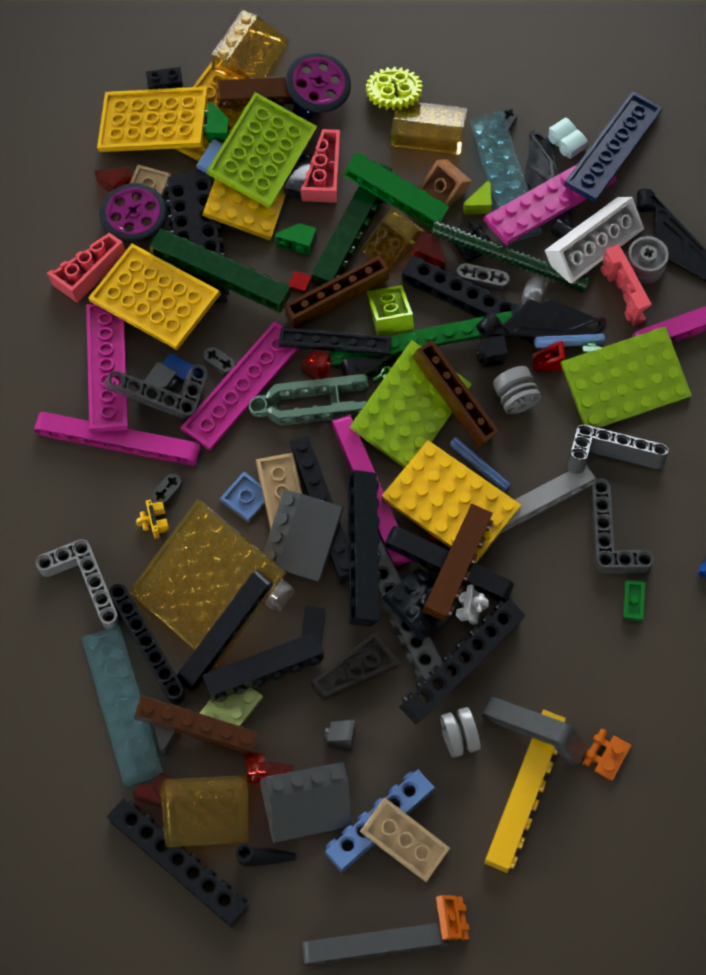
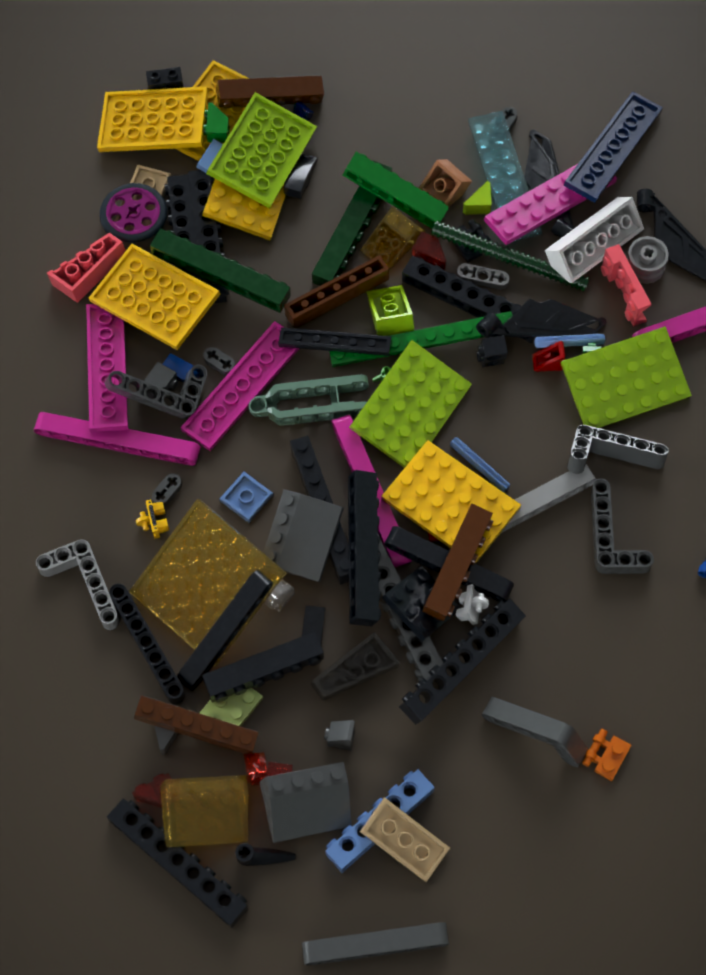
(113, 178): clear red slope -> none
(119, 700): clear light blue plate -> none
(248, 48): clear yellow slope -> none
(276, 475): tan tile -> none
(297, 238): green slope -> none
(300, 282): red tile -> none
(301, 95): wedge -> none
(316, 365): clear red slope -> none
(323, 175): coral wedge -> none
(365, 365): black piece -> none
(382, 91): neon yellow gear -> none
(429, 127): clear yellow slope -> none
(452, 917): orange plate -> none
(455, 393): reddish brown brick -> none
(460, 732): light grey wheel -> none
(516, 390): light grey wheel -> none
(521, 802): yellow brick -> none
(534, 289): clear slope -> none
(567, 138): light aqua brick -> none
(633, 600): green plate -> none

